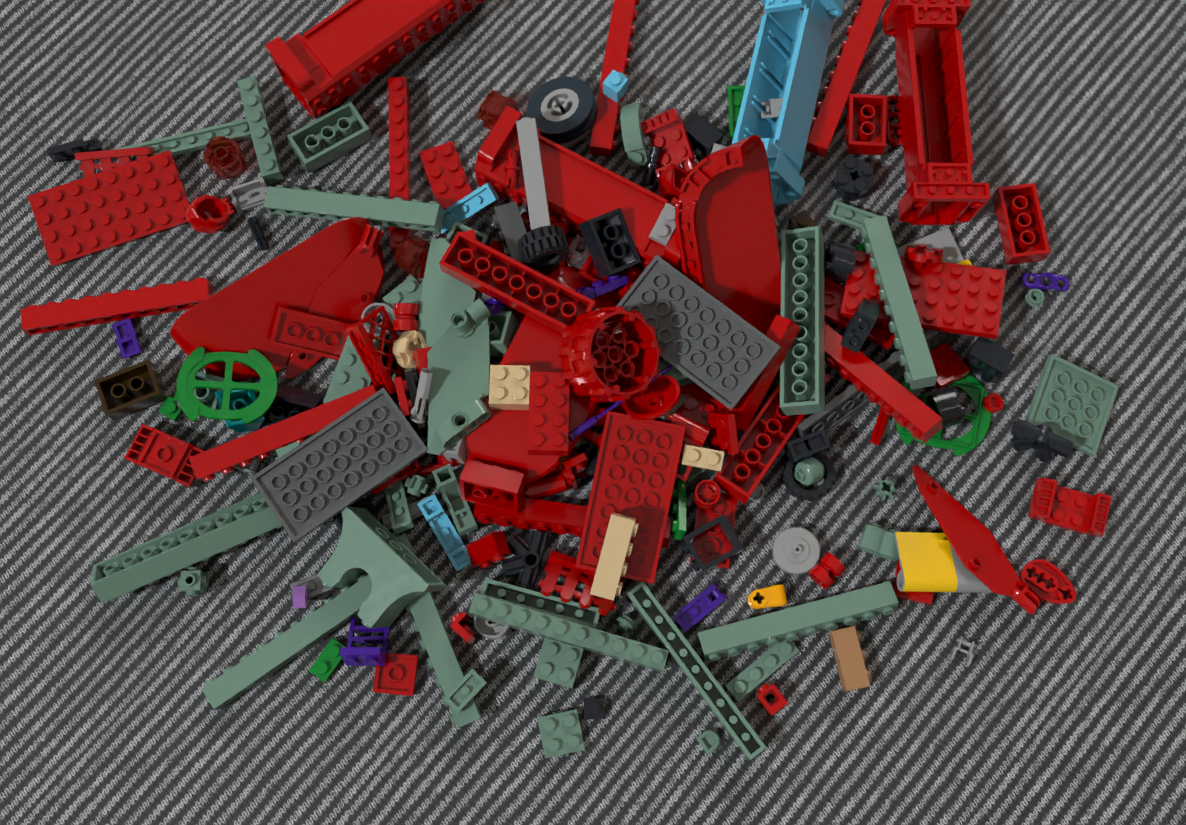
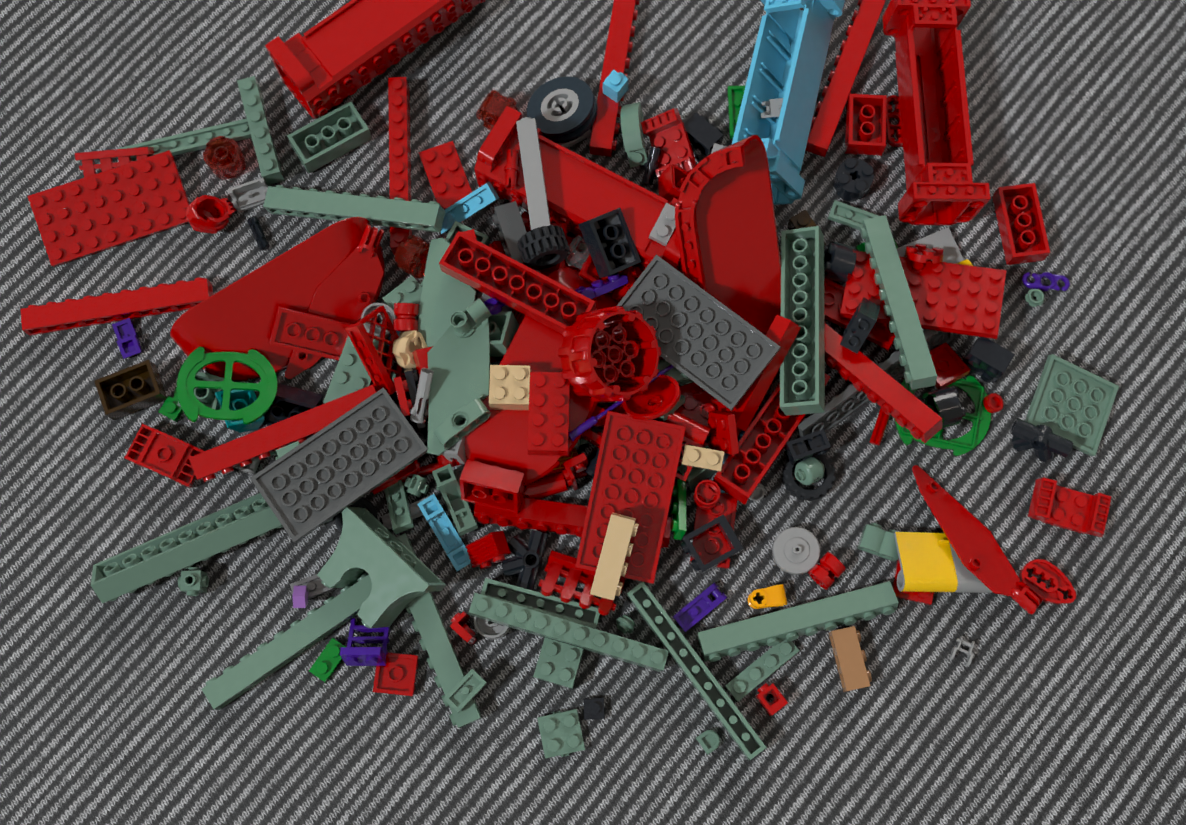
(66, 151): black hinge -> none
(884, 483): sand green gear -> none

